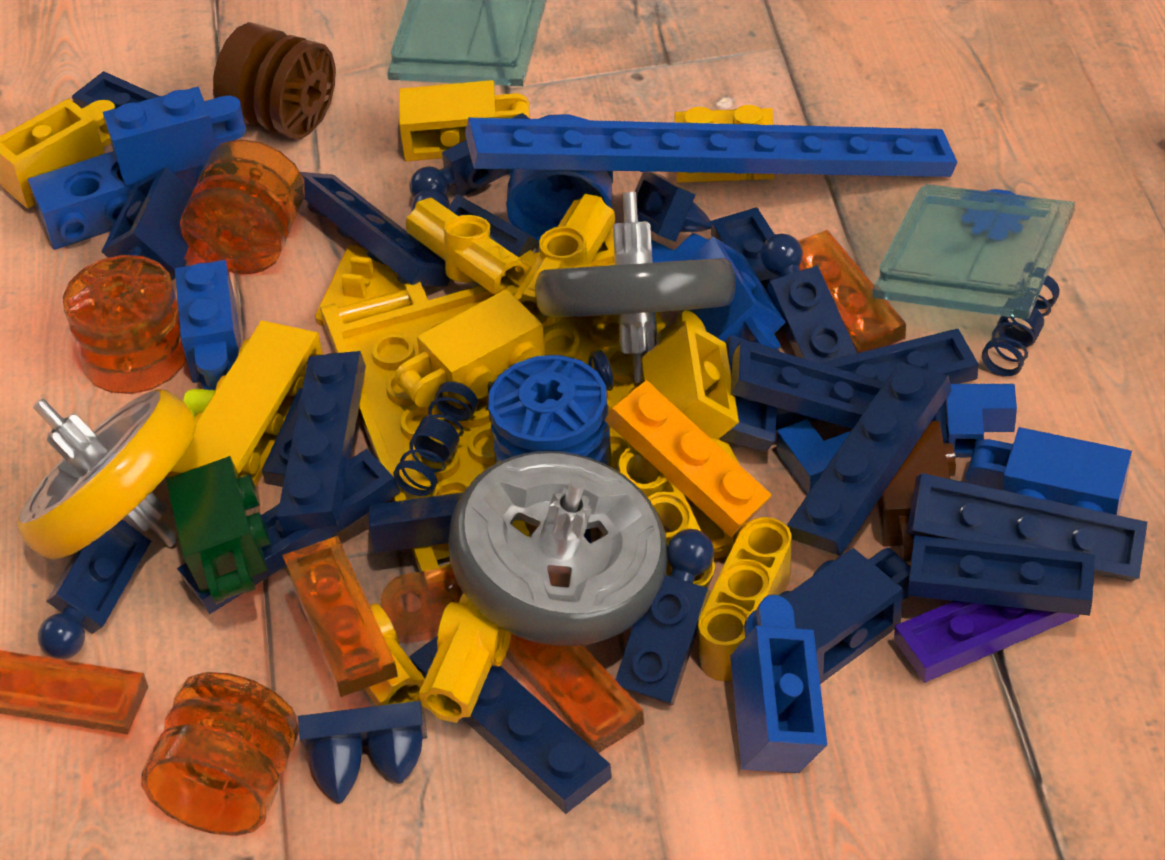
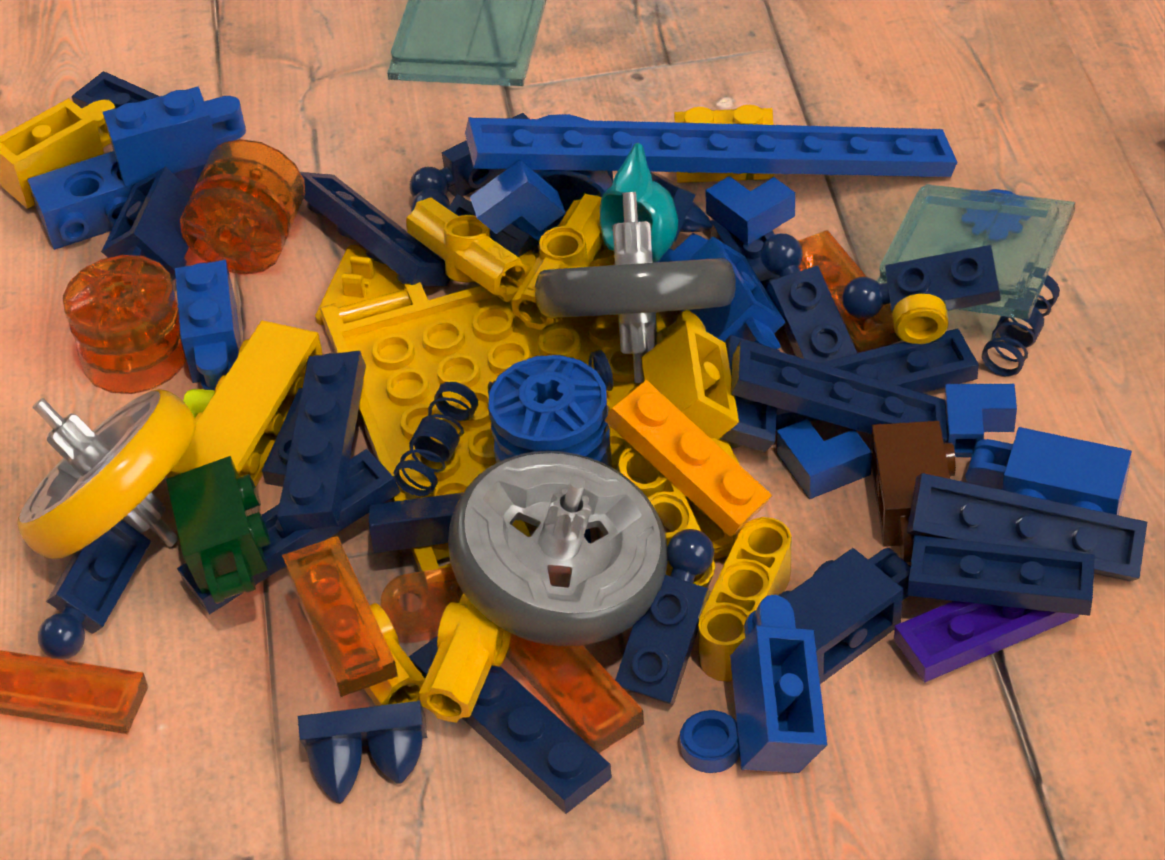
(221, 754): clear orange wheel -> none
(277, 78): reddish brown wheel -> none
(438, 115): yellow brick -> none
(472, 349): yellow brick -> none
(517, 194): none -> blue piece
(653, 203): none -> teal piece
(710, 741): none -> blue tile
(751, 212): none -> blue piece
(869, 458): dark blue plate -> none
(920, 318): none -> yellow tile
(956, 277): none -> dark blue plate

